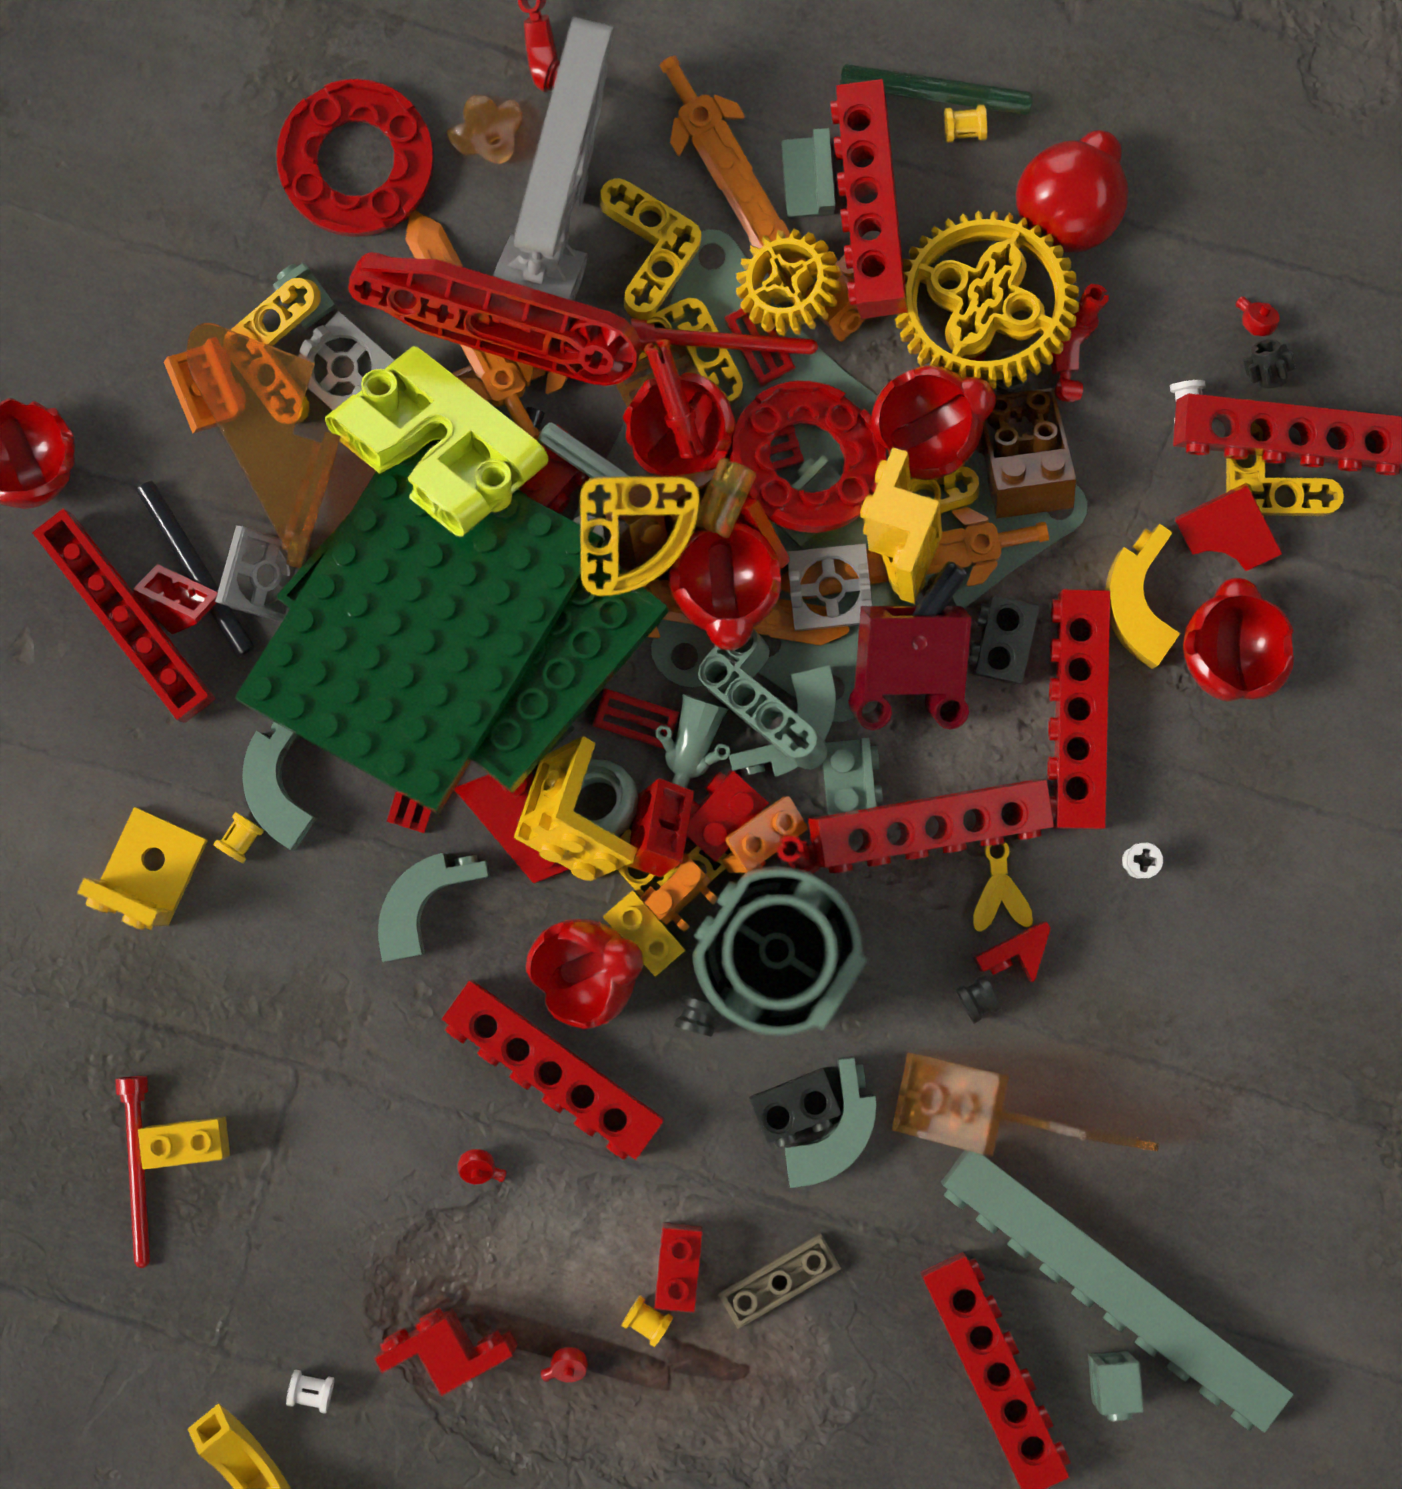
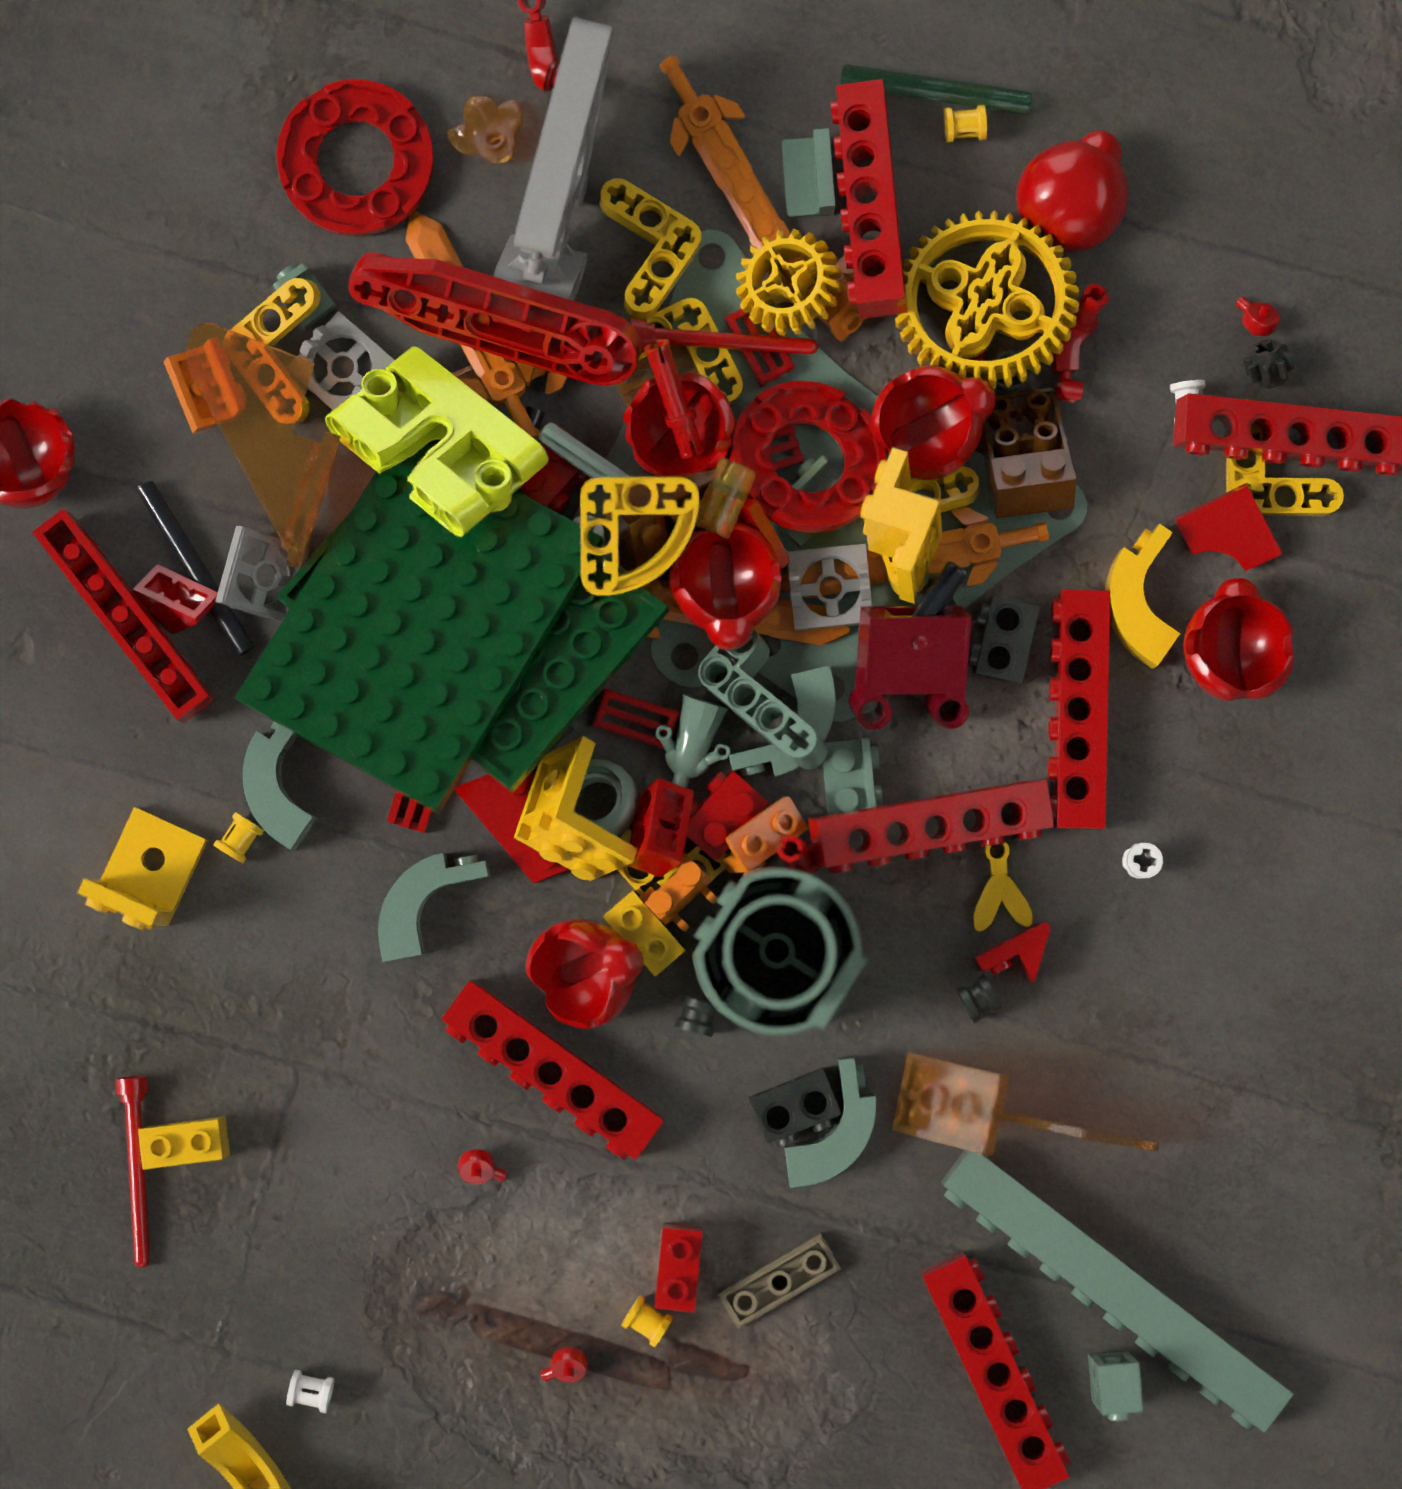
(446, 1349): red bracket -> none

